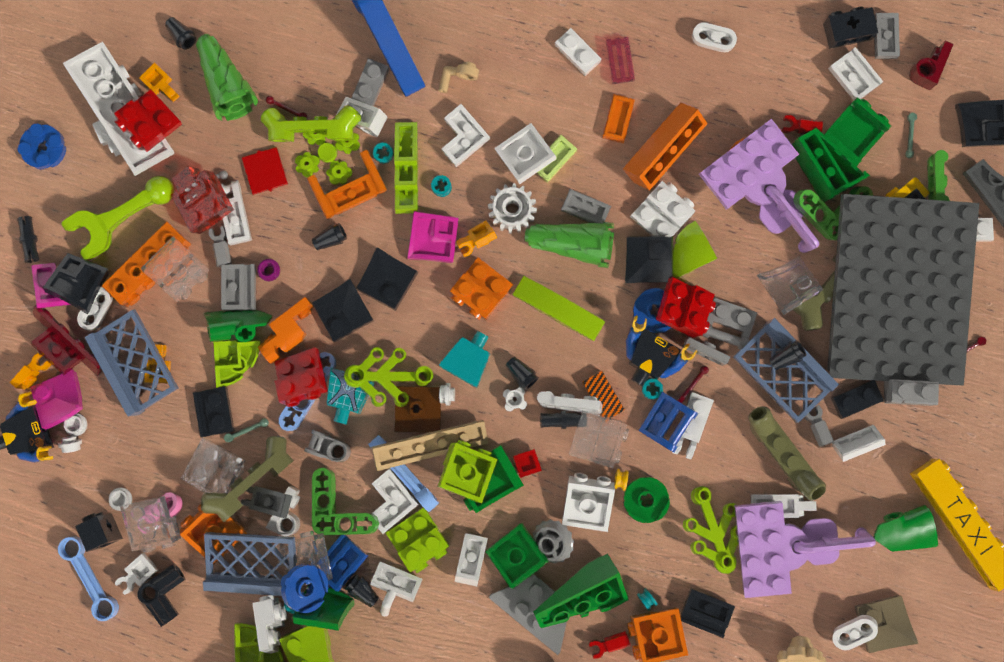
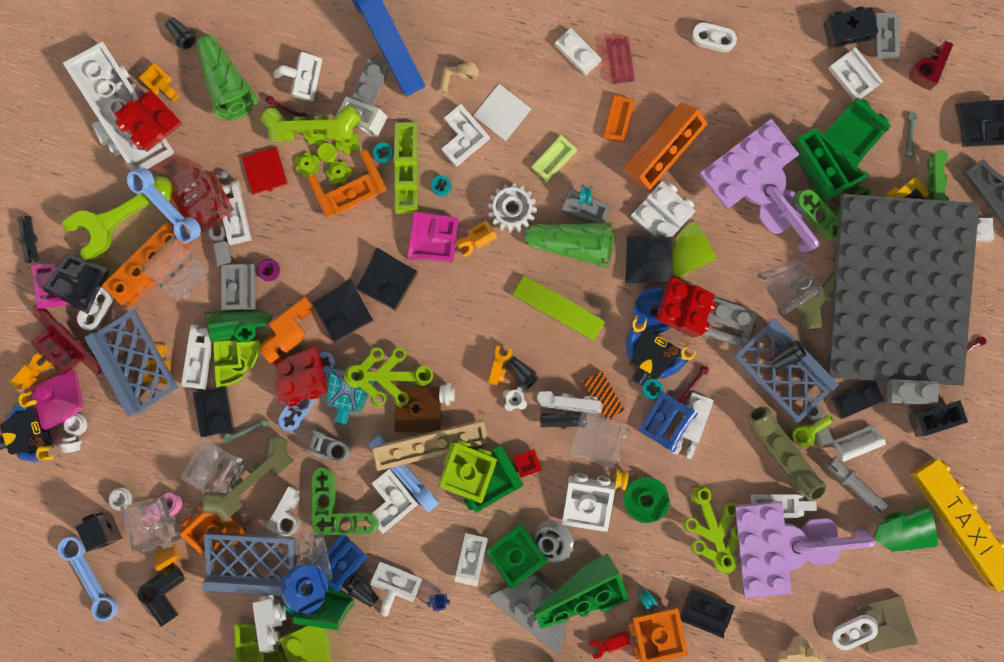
(29, 146): blue plate -> none
(138, 572): white plate -> none
(163, 205): none -> light blue piece
(167, 557): none -> light orange slope
(197, 359): none -> white plate
(268, 501): dark grey hinge -> none
(304, 76): none -> white plate
(330, 237): black cone -> none
(418, 540): lime plate -> none
(438, 602): none -> clear blue plate
(467, 359): teal torso -> none
(480, 289): orange plate -> none
(497, 372): none -> light orange plate
(502, 112): none -> white sticker
(525, 153): white plate -> none
(585, 195): none -> teal bush
(707, 351): light grey plate -> none
(802, 125): red bar -> none
(805, 435): none -> lime plate
(849, 478): none -> light grey pin
(938, 418): none -> black brick

